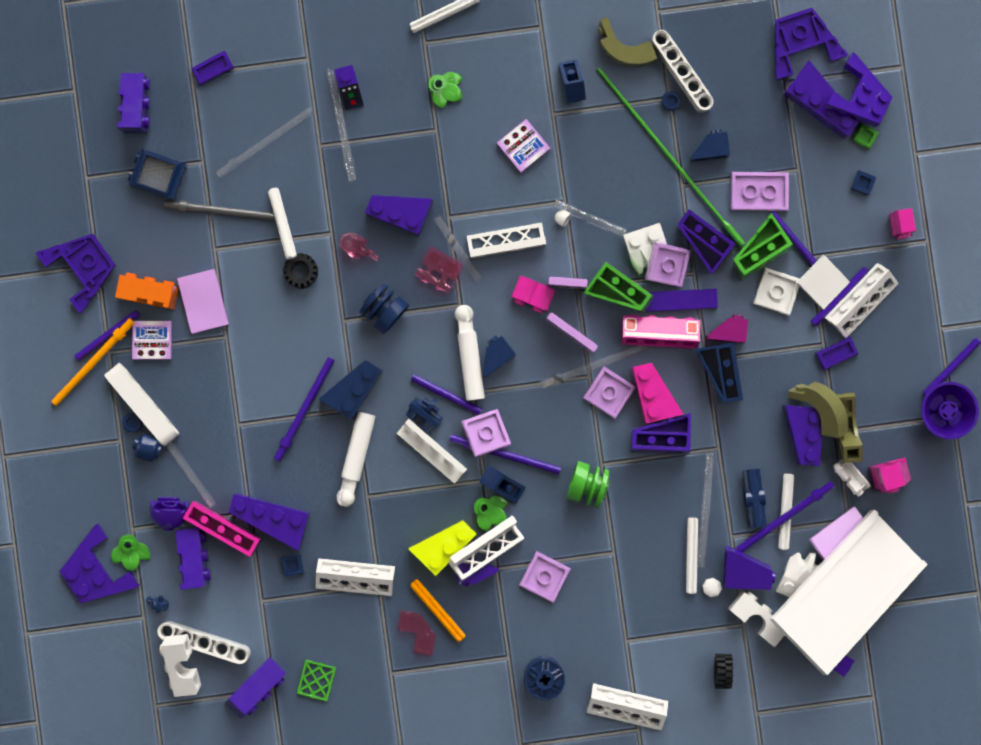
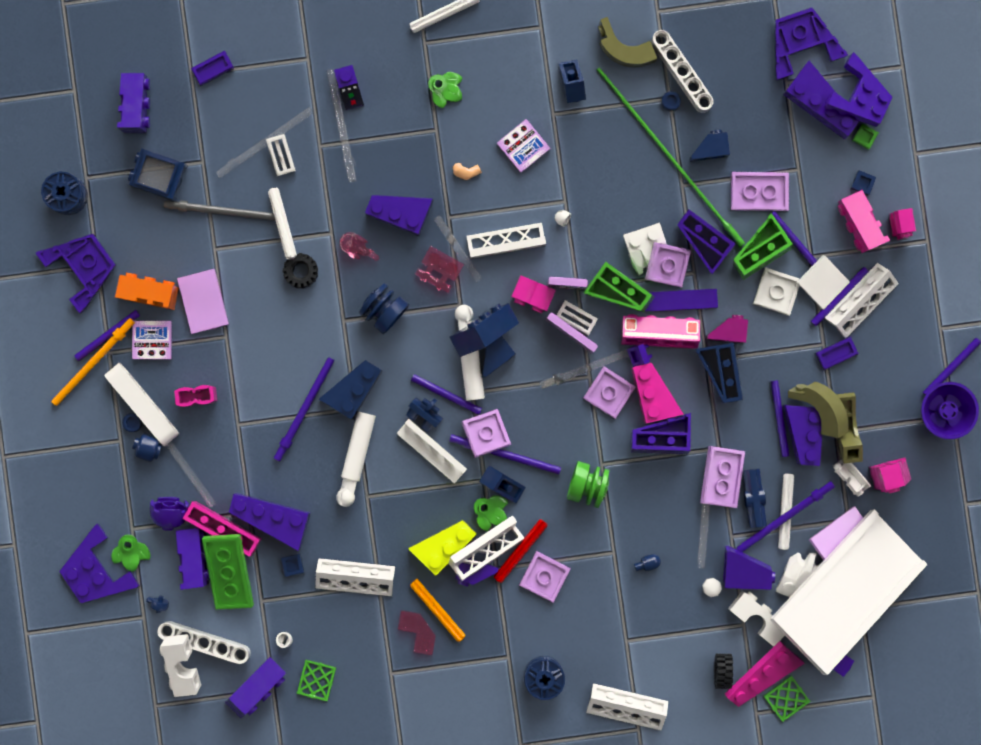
(75, 190): none -> dark blue wheel
(191, 396): none -> dark pink brick
(228, 571): none -> bright green tile
(281, 638): none -> white hinge
(285, 170): none -> white tile
(465, 173): none -> light nougat arm
(484, 330): none -> dark blue wedge
(520, 551): none -> red axle
(590, 218): clear bar -> none
(590, 325): none -> white tile
(639, 355): none -> dark purple tile
(648, 563): none -> dark blue cylinder
(692, 551): white axle -> none
(722, 477): none -> lavender tile
(766, 672): none -> dark pink wing
(779, 418): none -> dark purple bar
(795, 709): none -> bright green window
(861, 222): none -> wedge

